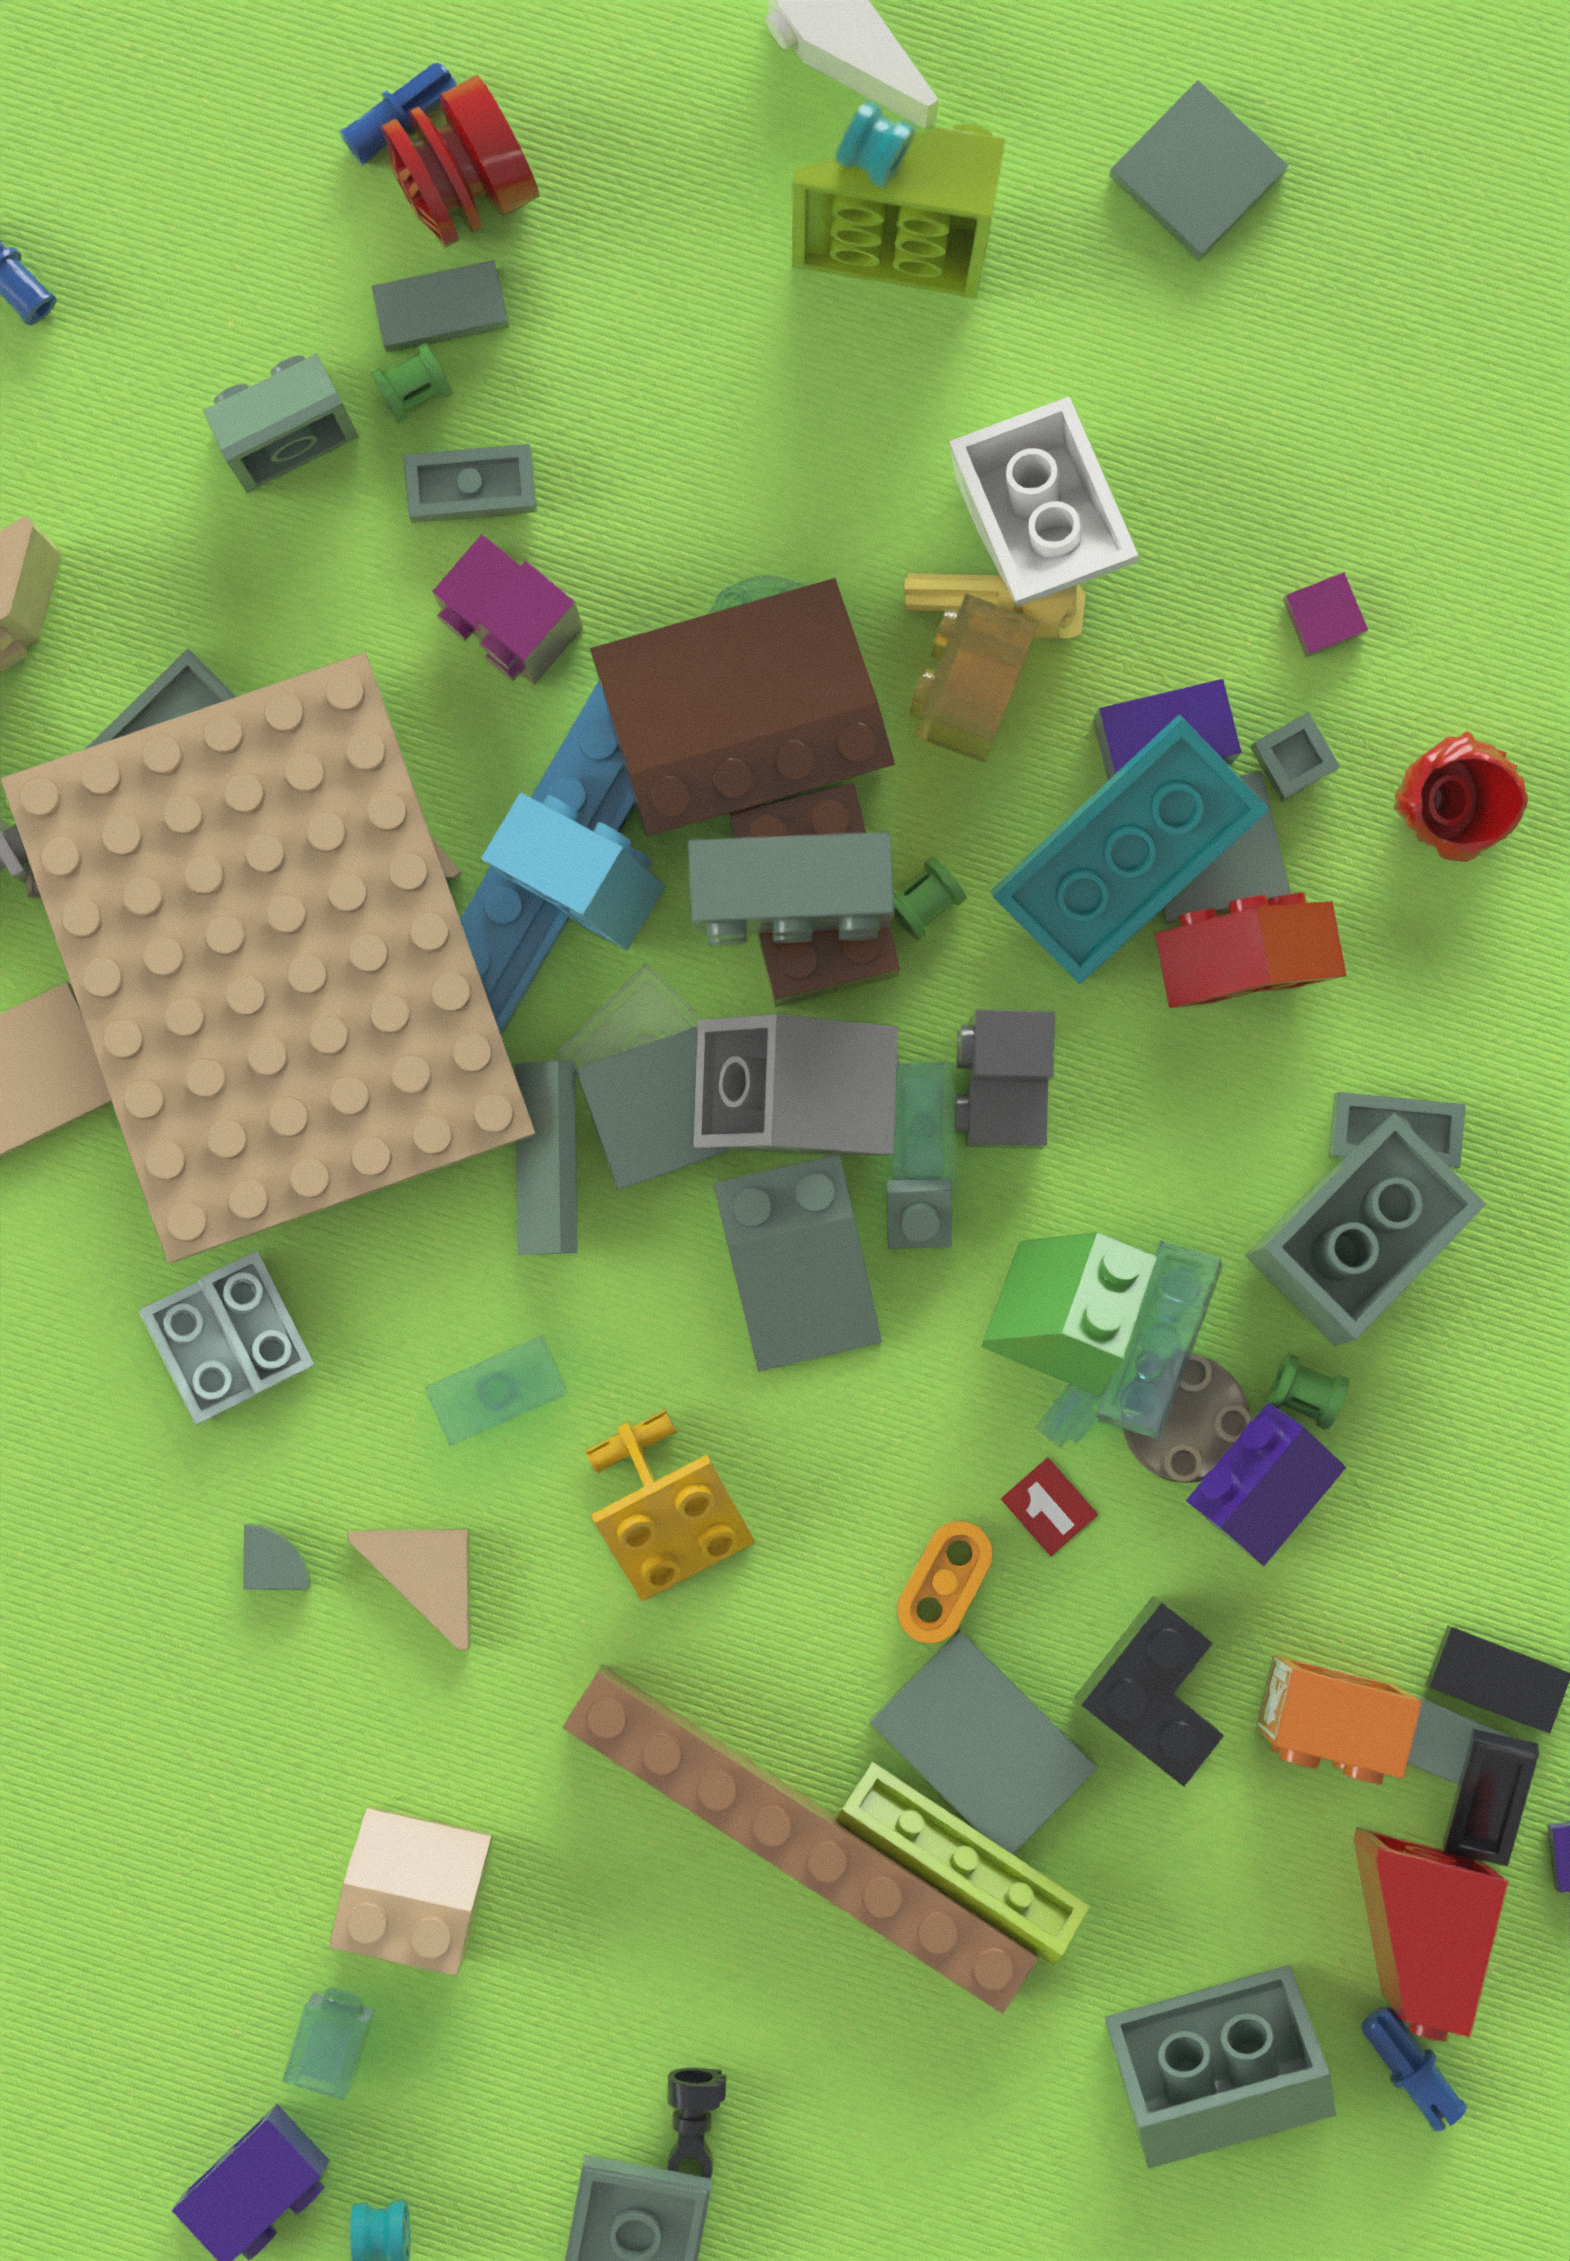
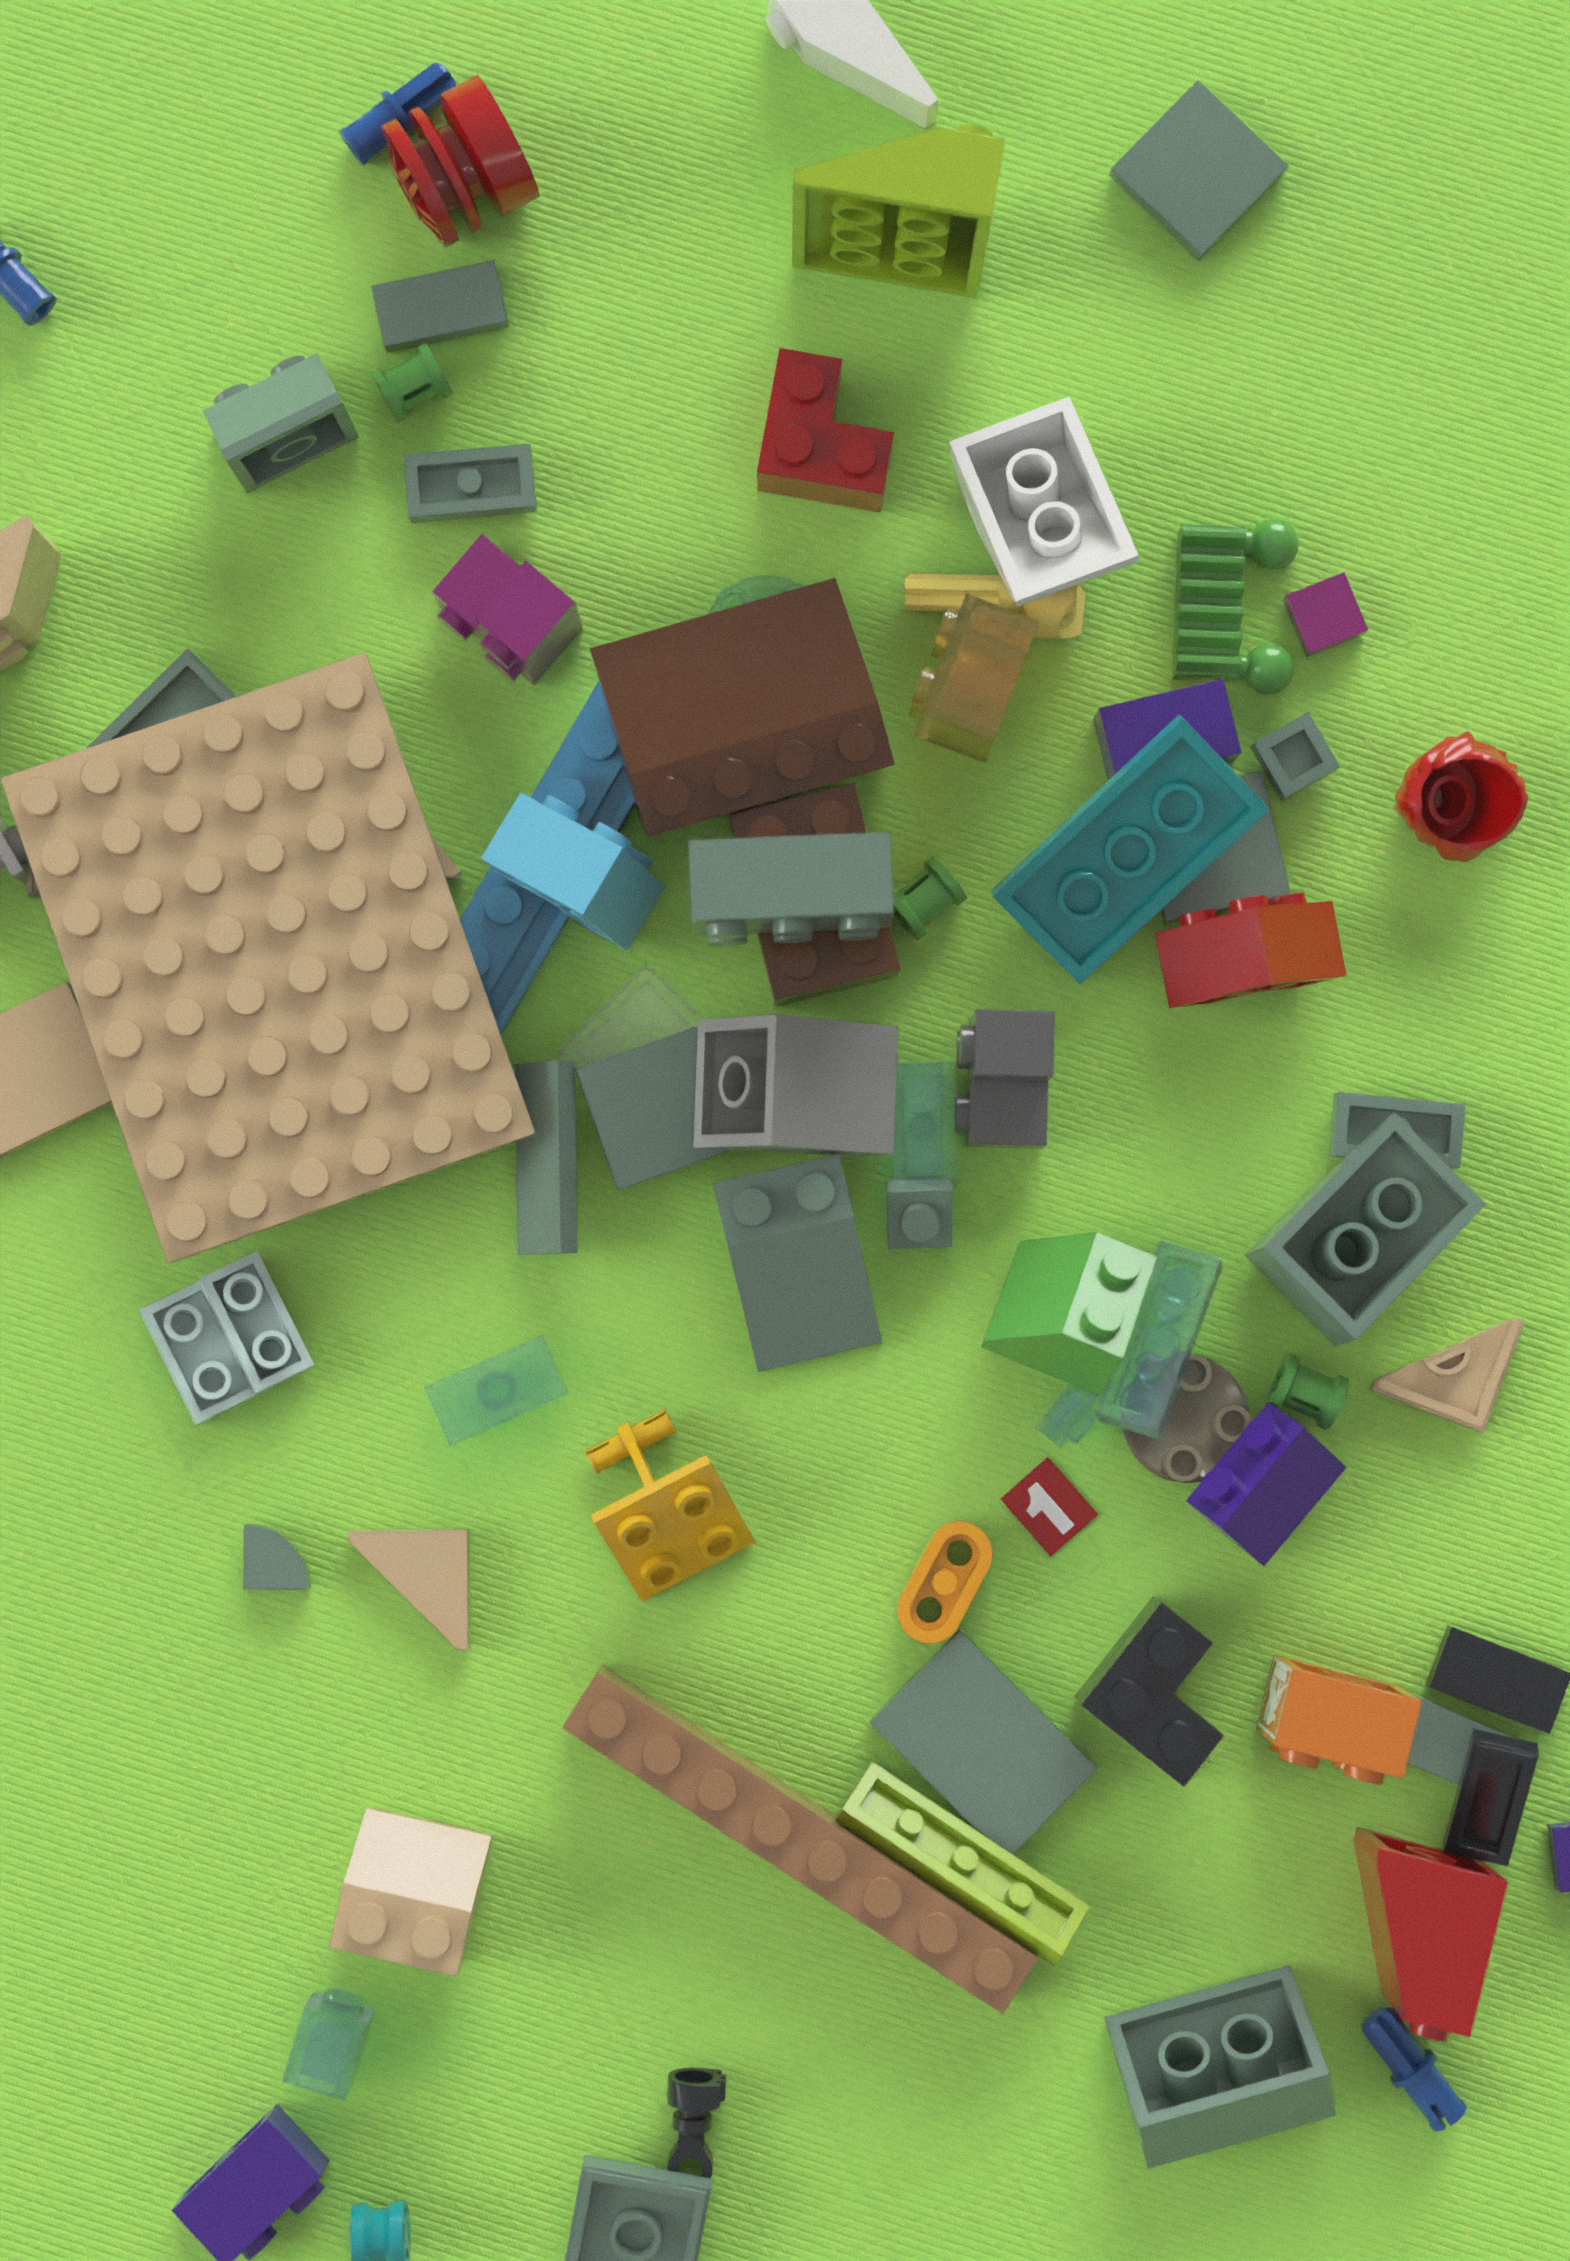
(810, 453): none -> red brick
(875, 144): teal wheel -> none
(1211, 600): none -> bright green gear
(1458, 1380): none -> tan tile

